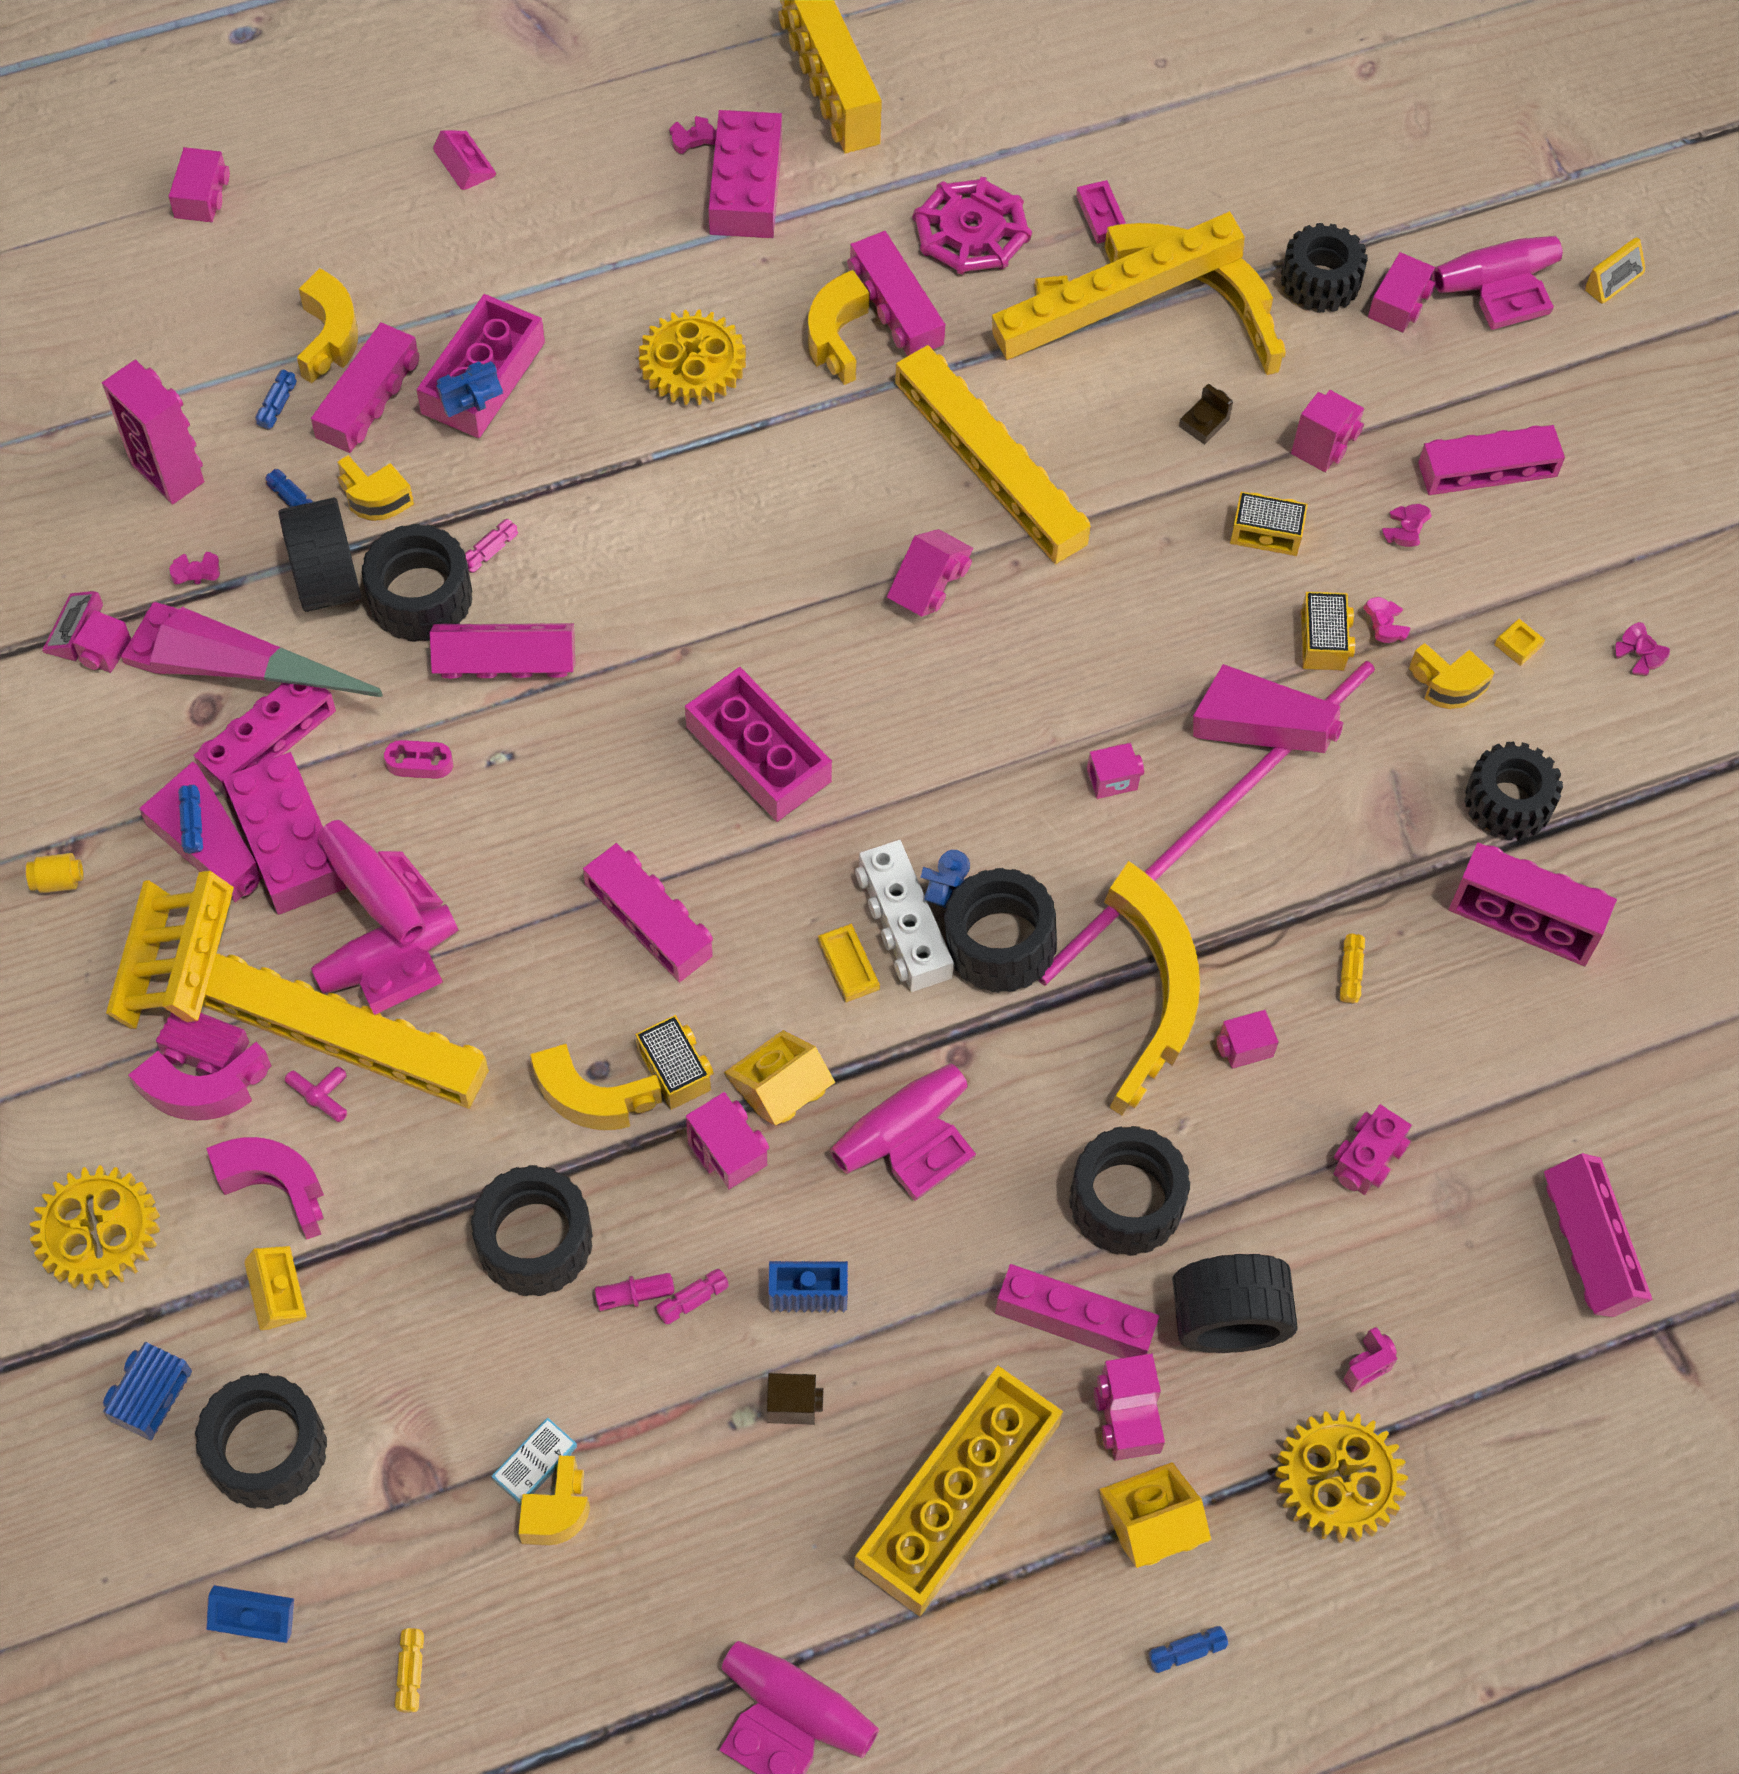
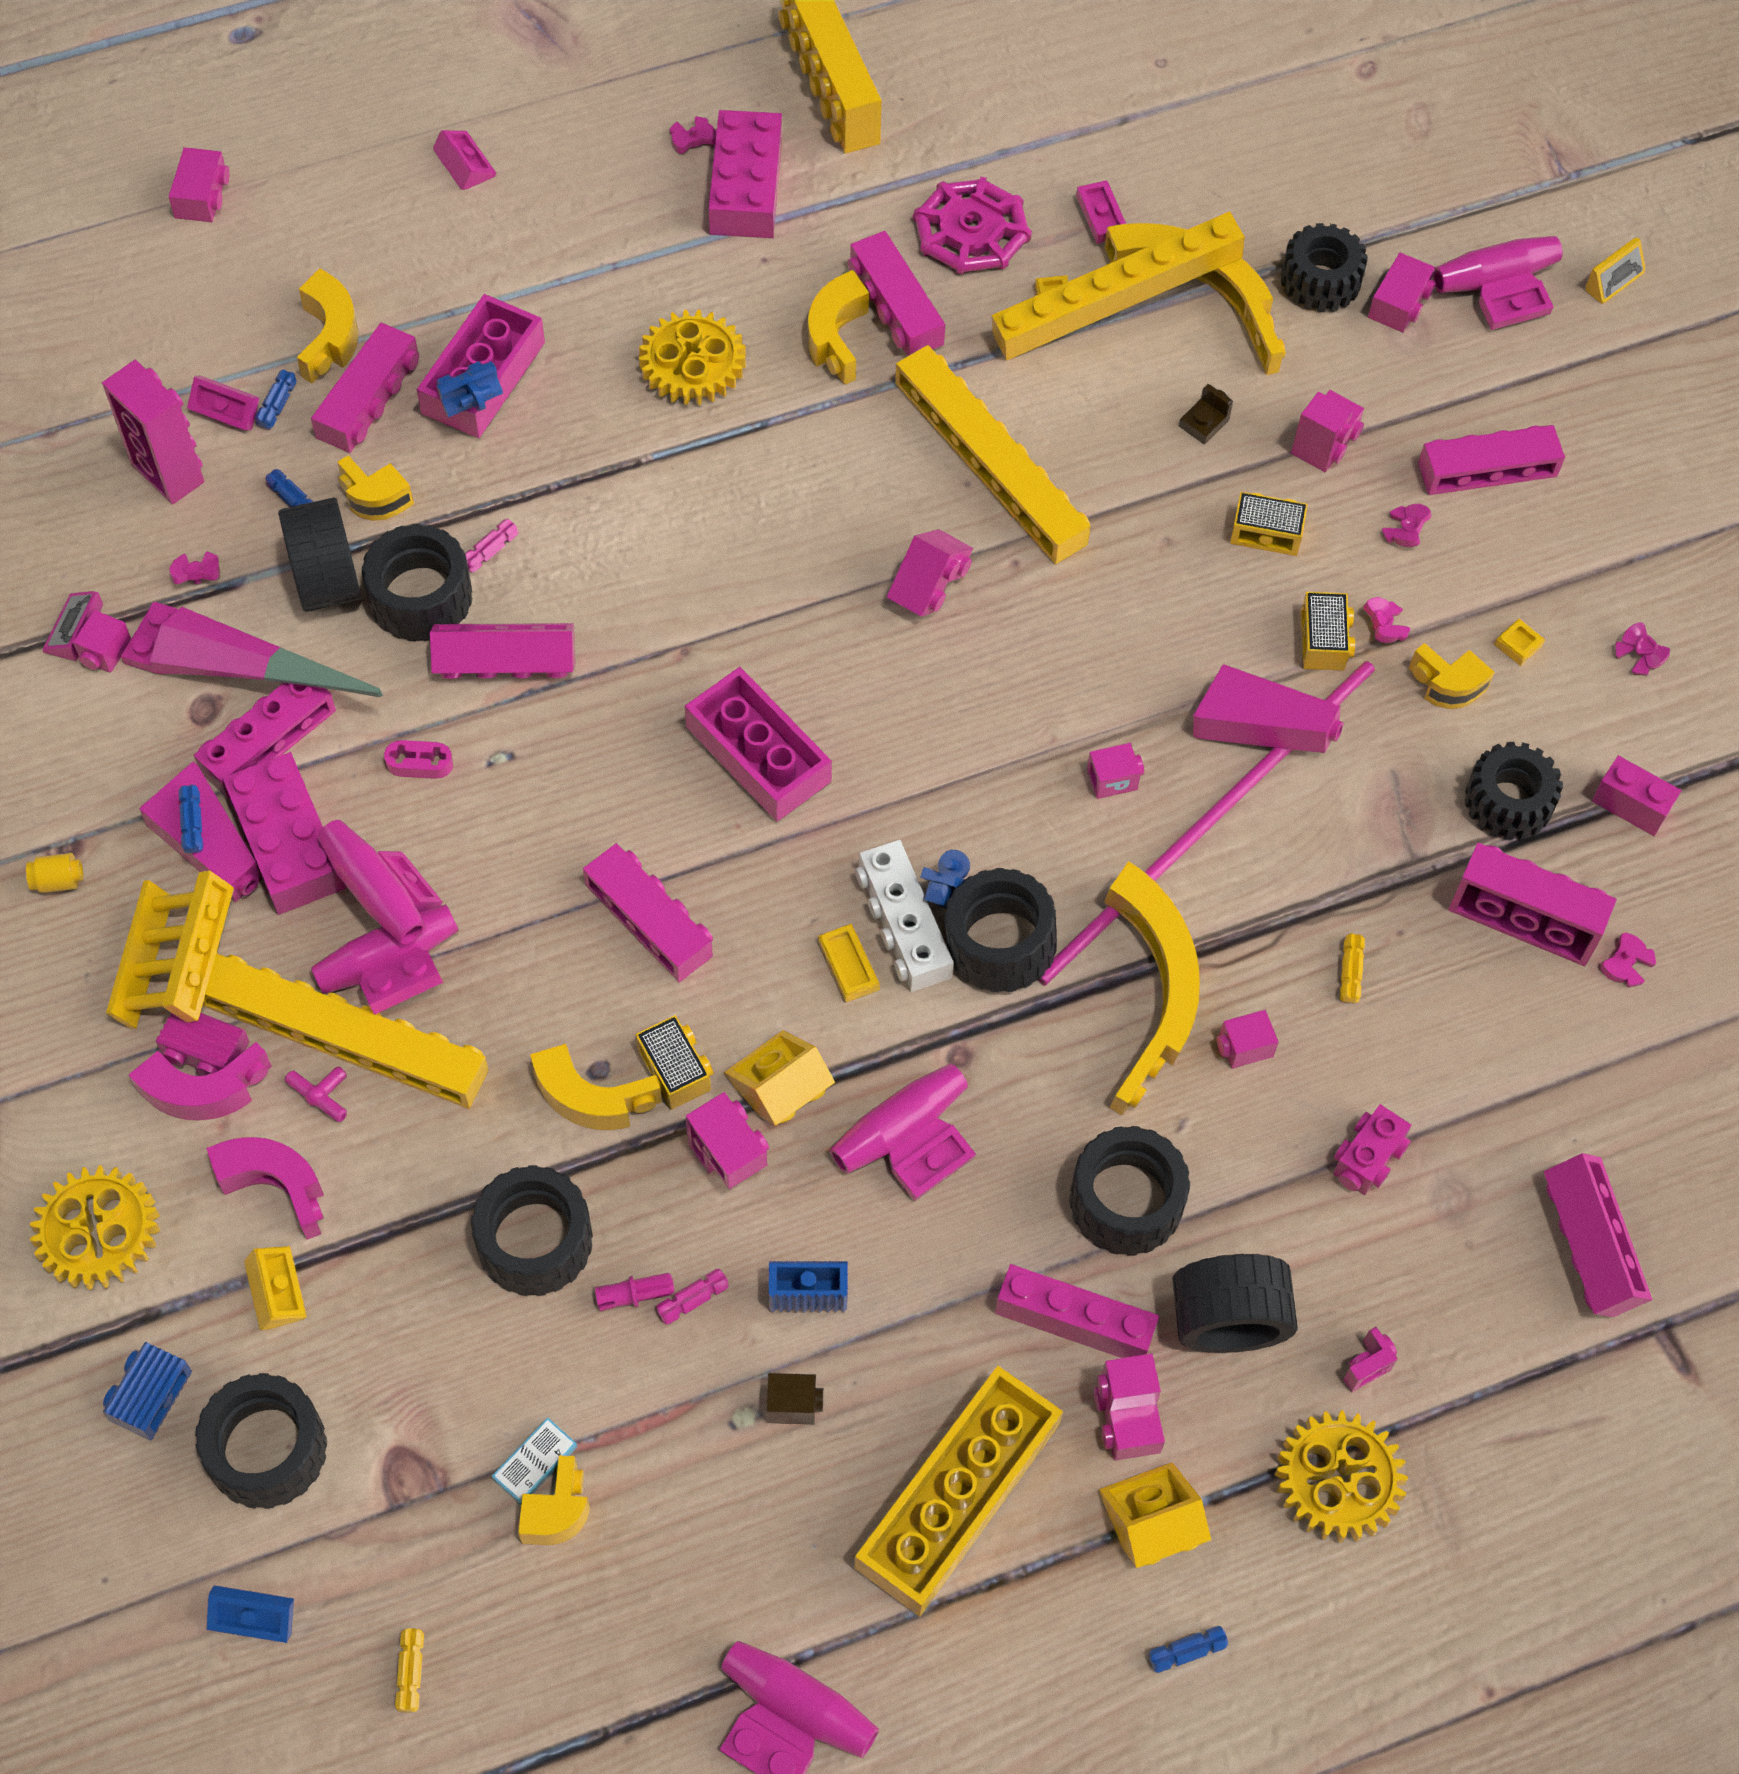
(223, 402): none -> dark pink plate
(1620, 967): none -> dark pink piece
(1636, 795): none -> dark pink brick

